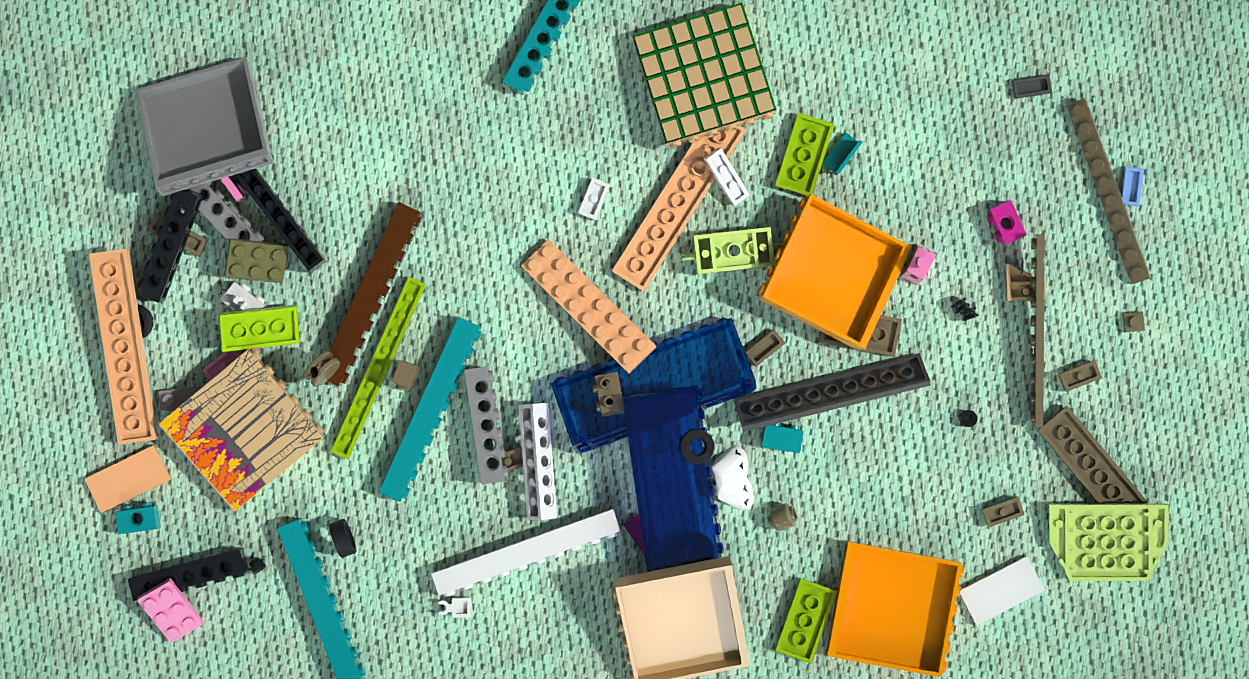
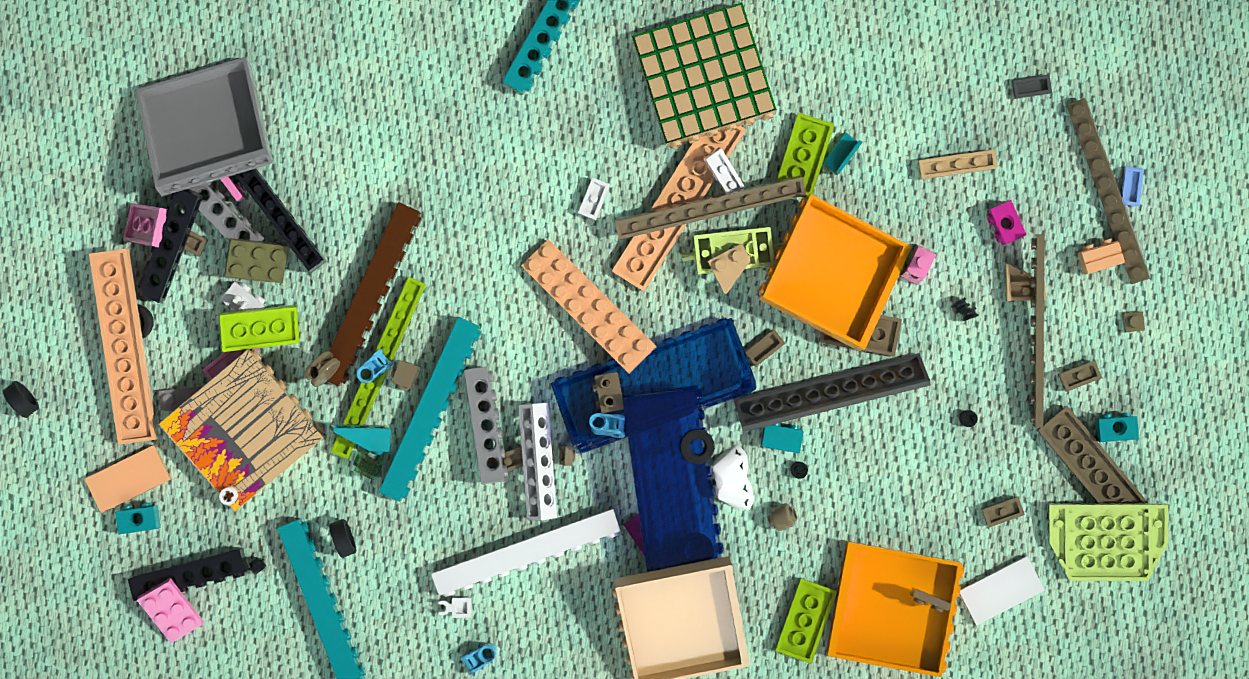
(20, 399): none -> black tyre
(145, 225): none -> bright pink plate
(233, 499): none -> white bush
(368, 465): none -> clear green slope
(371, 437): none -> teal slope
(375, 366): none -> medium azure piece
(476, 659): none -> medium azure piece
(567, 455): none -> dark tan plate
(609, 425): none -> medium azure piece
(710, 207): none -> dark tan plate
(729, 266): none -> tan wing
(799, 476): none -> black bush
(937, 603): none -> dark tan plate
(957, 164): none -> tan plate
(1100, 257): none -> light nougat brick
(1128, 427): none -> teal brick

